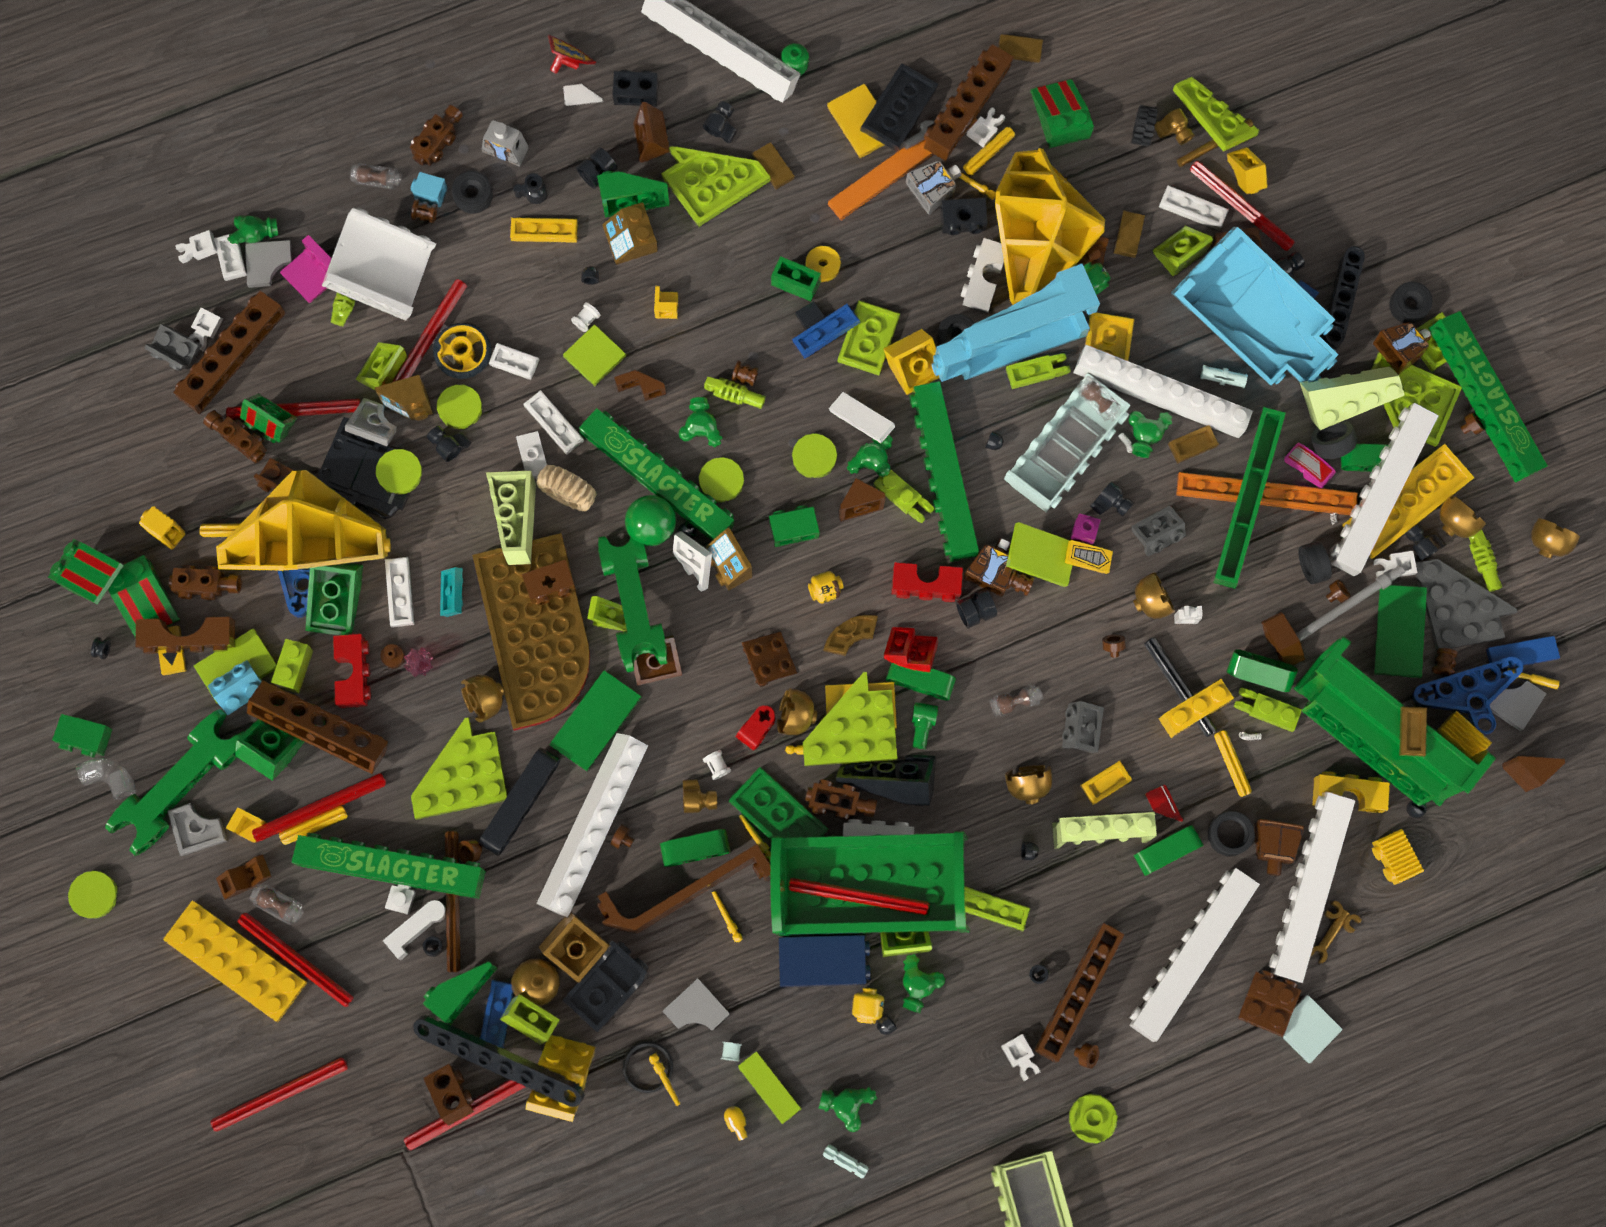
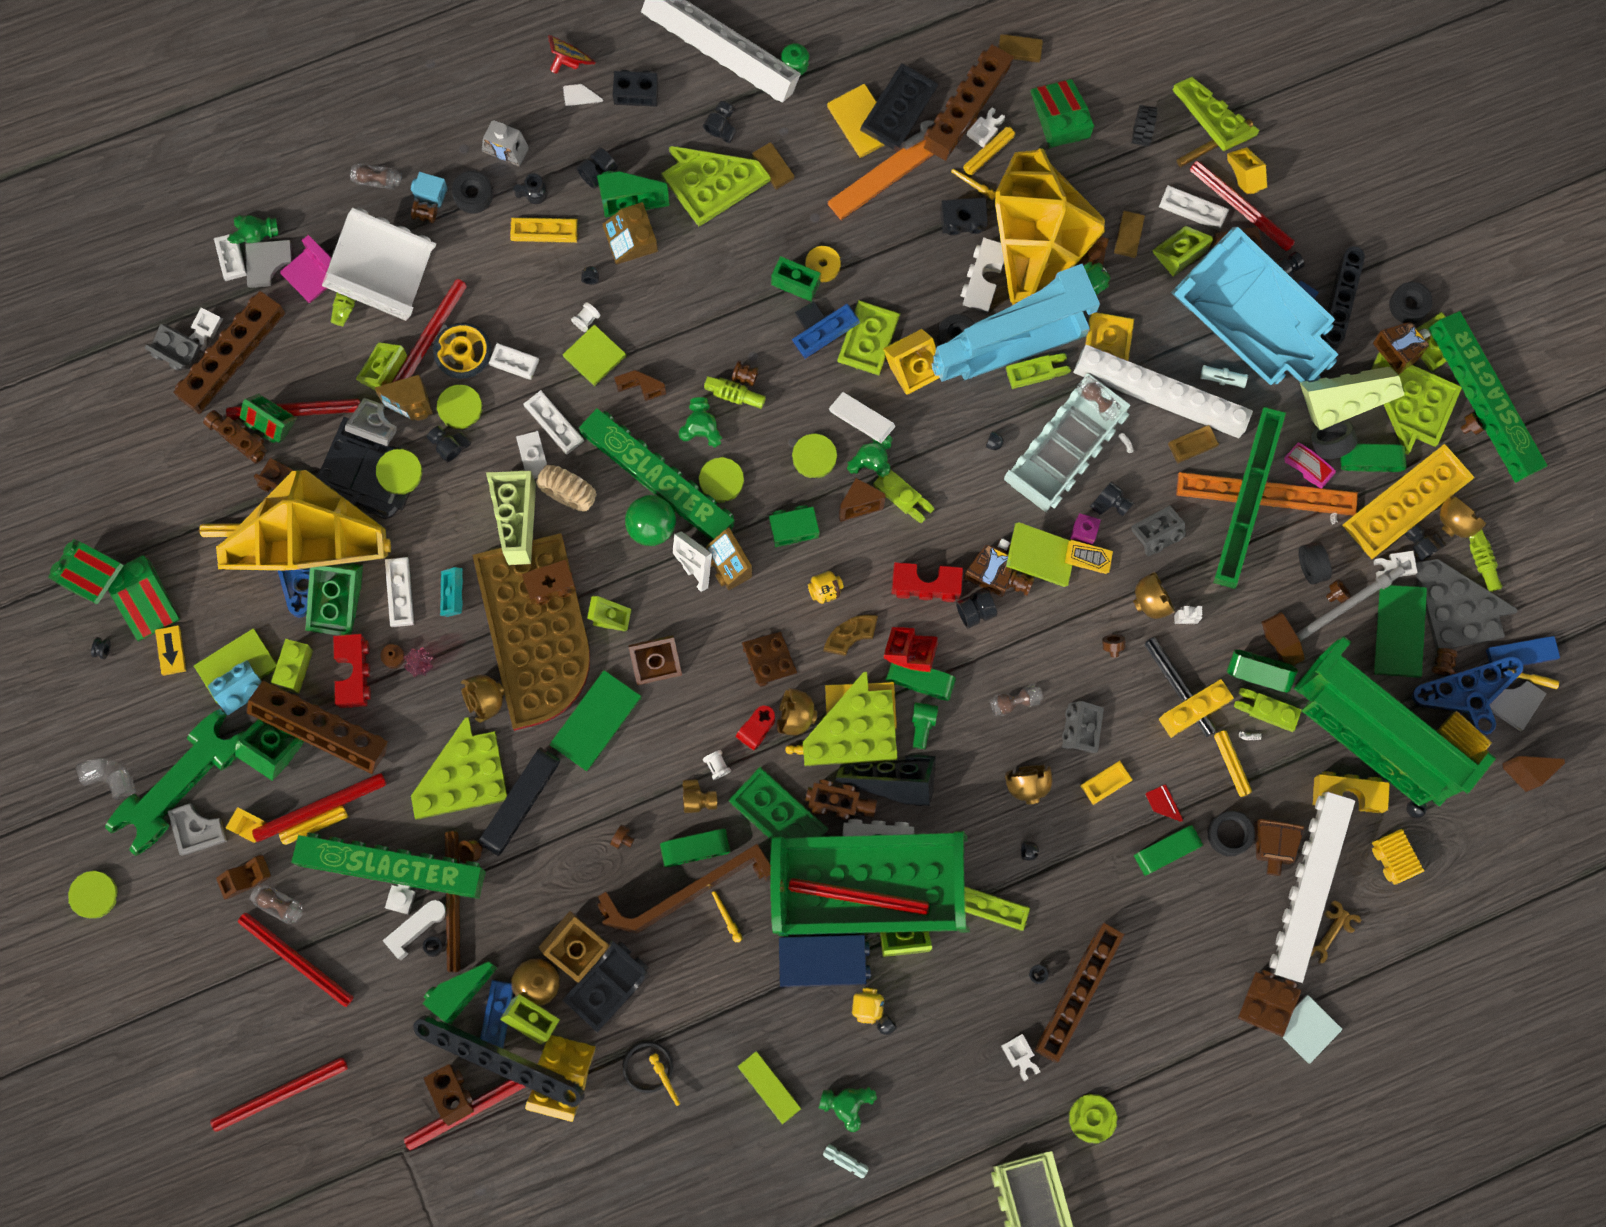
(81, 735): green brick -> none
(162, 527): yellow brick -> none
(195, 585): reddish brown brick -> none
(200, 246): white plate -> none
(214, 633): reddish brown arch -> none
(235, 961): yellow plate -> none
(436, 138): reddish brown brick -> none
(592, 824): white brick -> none
(640, 635): green piece -> none
(650, 132): reddish brown slope -> none
(665, 304): yellow panel -> none
(688, 529): black hinge -> none
(696, 1006): light grey tile -> none
(731, 1051): light aqua axle -> none
(736, 1121): yellow cylinder -> none
(763, 846): yellow piece -> none
(918, 983): green animal -> none
(933, 184): torso -> none
(944, 471): green brick -> none
(1087, 1055): reddish brown tile -> none
(1104, 827): yellowish green window -> none
(1147, 431): green animal -> none
(1176, 123): pearl gold piece -> none
(1194, 954): white brick -> none
(1384, 489): white brick -> none
(1413, 731): pearl gold tile -> none
(1553, 539): pearl gold cylinder -> none

